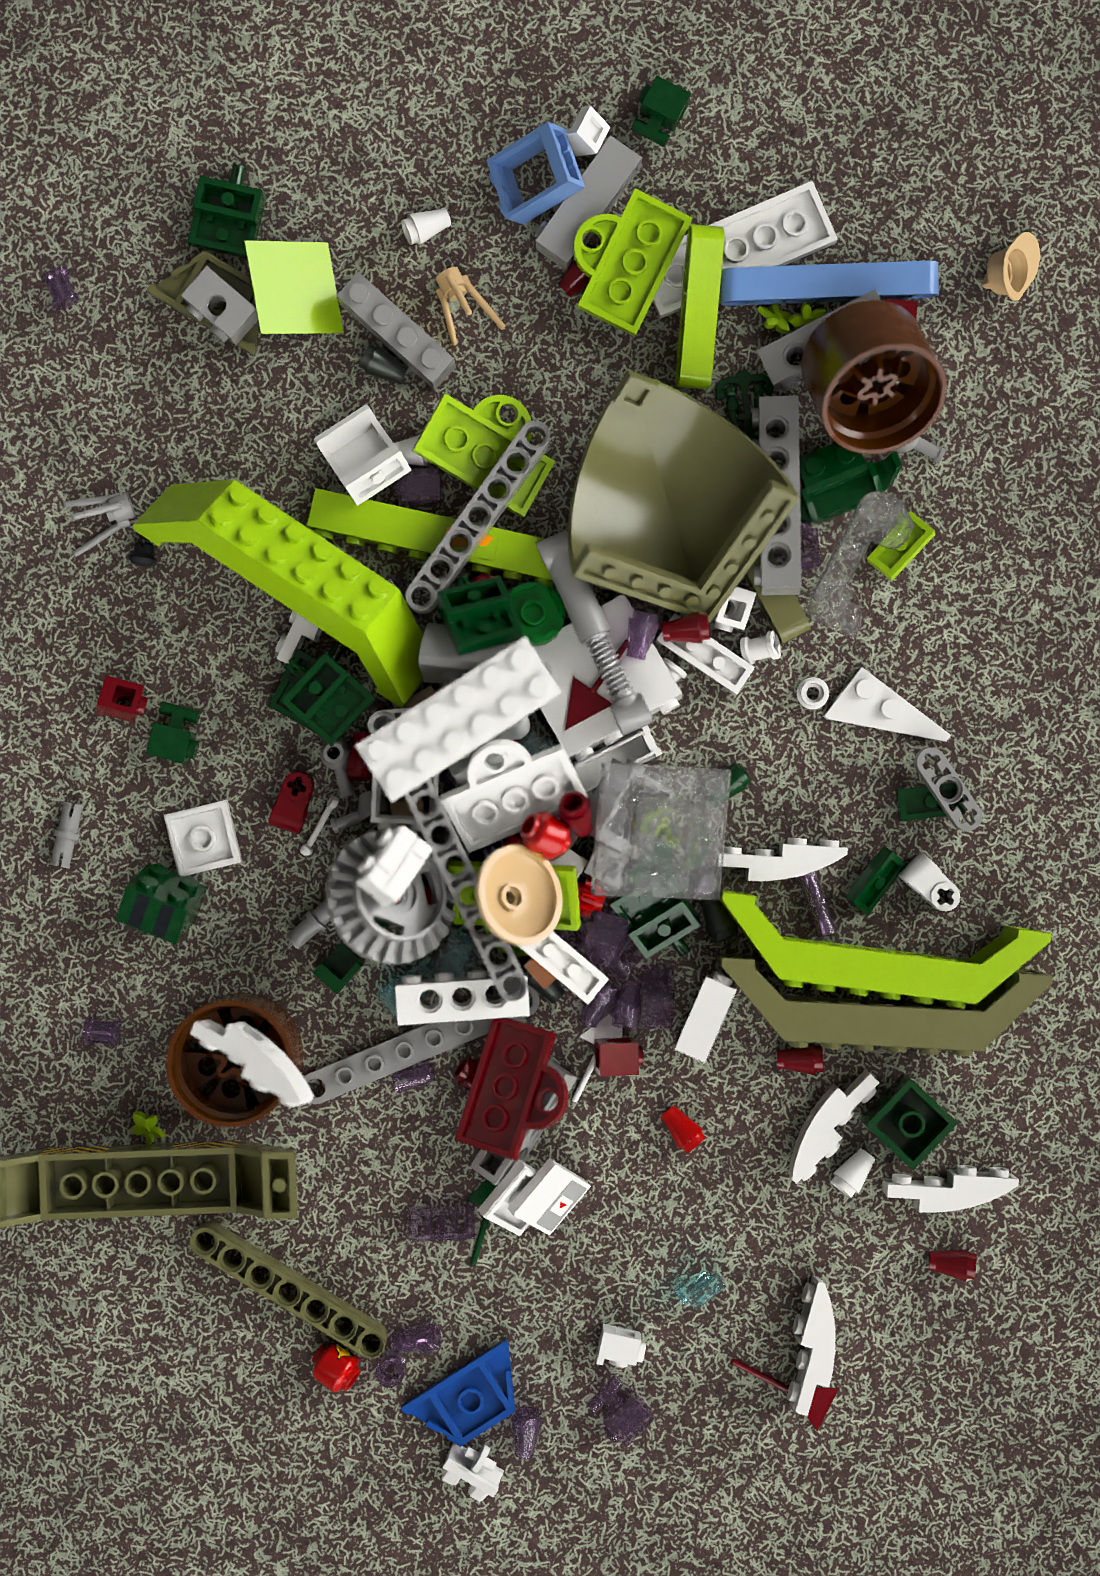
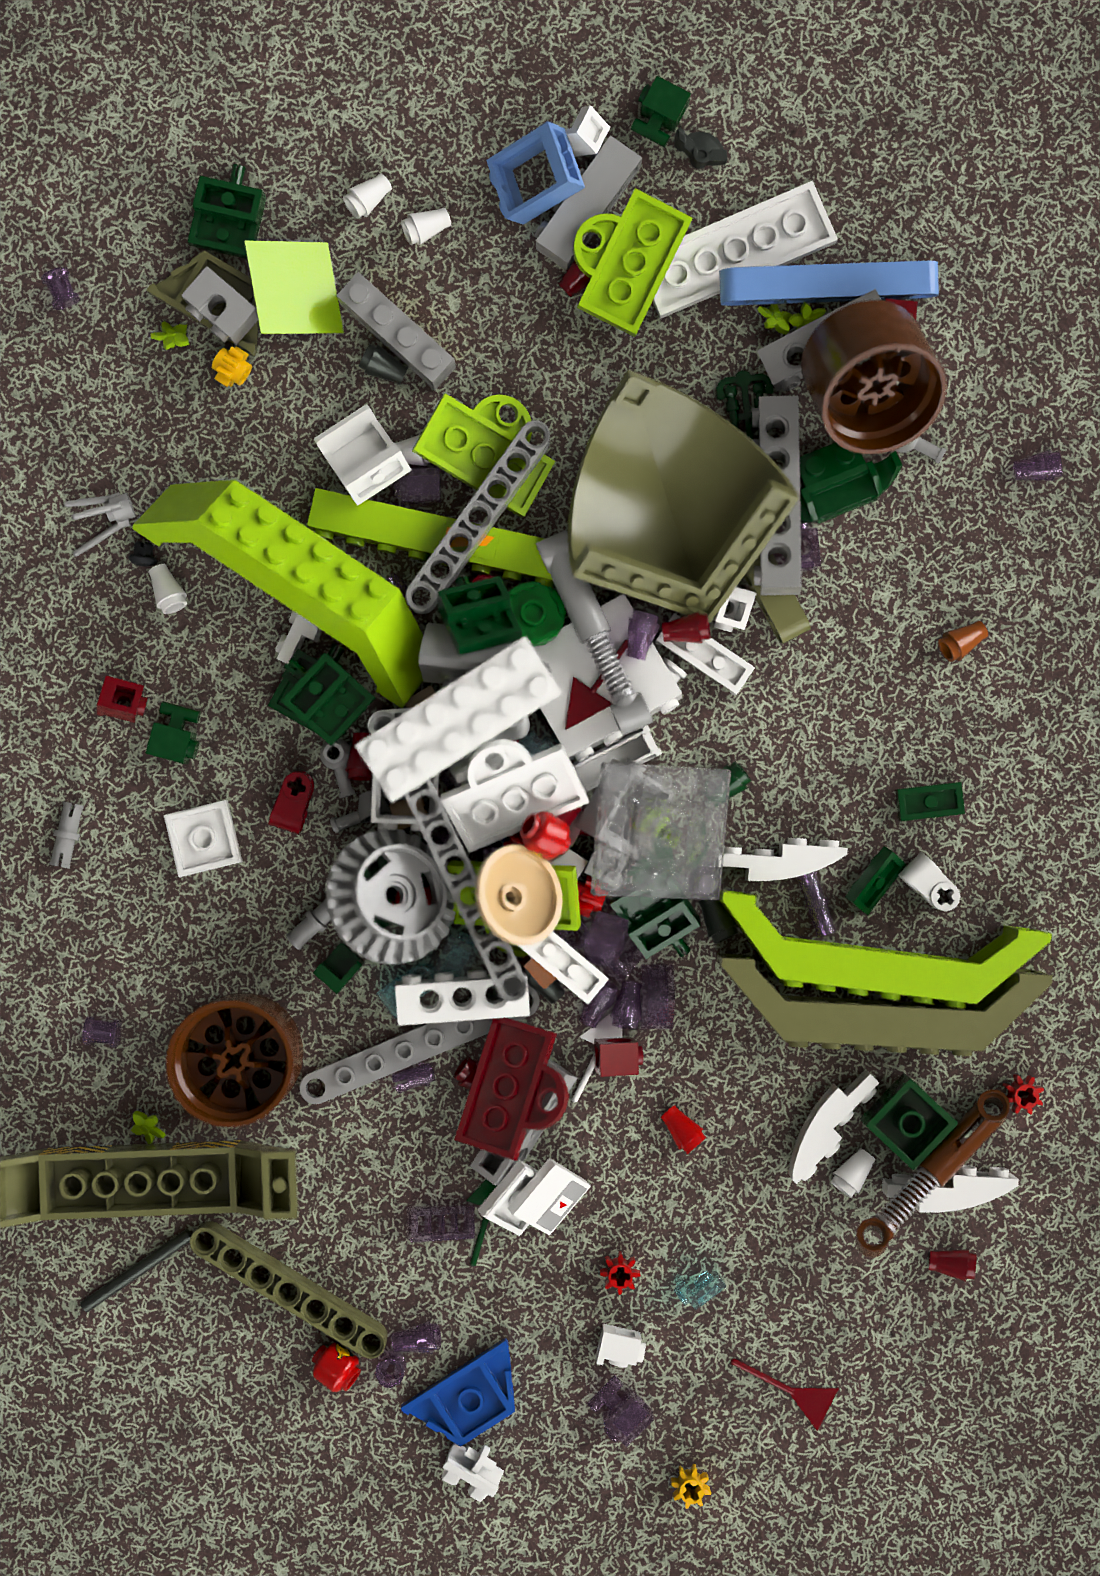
(136, 1271): none -> pearl dark grey bar
(161, 903): dark green brick -> none
(167, 591): none -> white cone
(171, 336): none -> lime plant
(231, 366): none -> yellow gear
(264, 1062): white slope -> none
(306, 849): white hinge -> none
(365, 196): none -> white cone
(392, 865): white brick -> none
(454, 287): tan plant -> none
(526, 1430): clear purple cone -> none
(576, 812): dark red cone -> none
(611, 1271): none -> red gear
(695, 1479): none -> yellow gear
(699, 306): lime beam -> none
(701, 148): none -> pearl dark grey piece
(706, 1016): white window -> none
(760, 647): white bush -> none
(801, 1060): dark red cone -> none
(817, 1333): white slope -> none
(820, 686): white plate -> none
(874, 705): white wing -> none
(877, 520): clear windscreen -> none
(893, 561): lime plate -> none
(935, 1170): none -> reddish brown piece
(954, 813): light grey beam -> none
(960, 641): none -> dark orange cone
(1014, 267): tan piece -> none
(1032, 1099): none -> red gear
(1039, 467): none -> clear purple cone

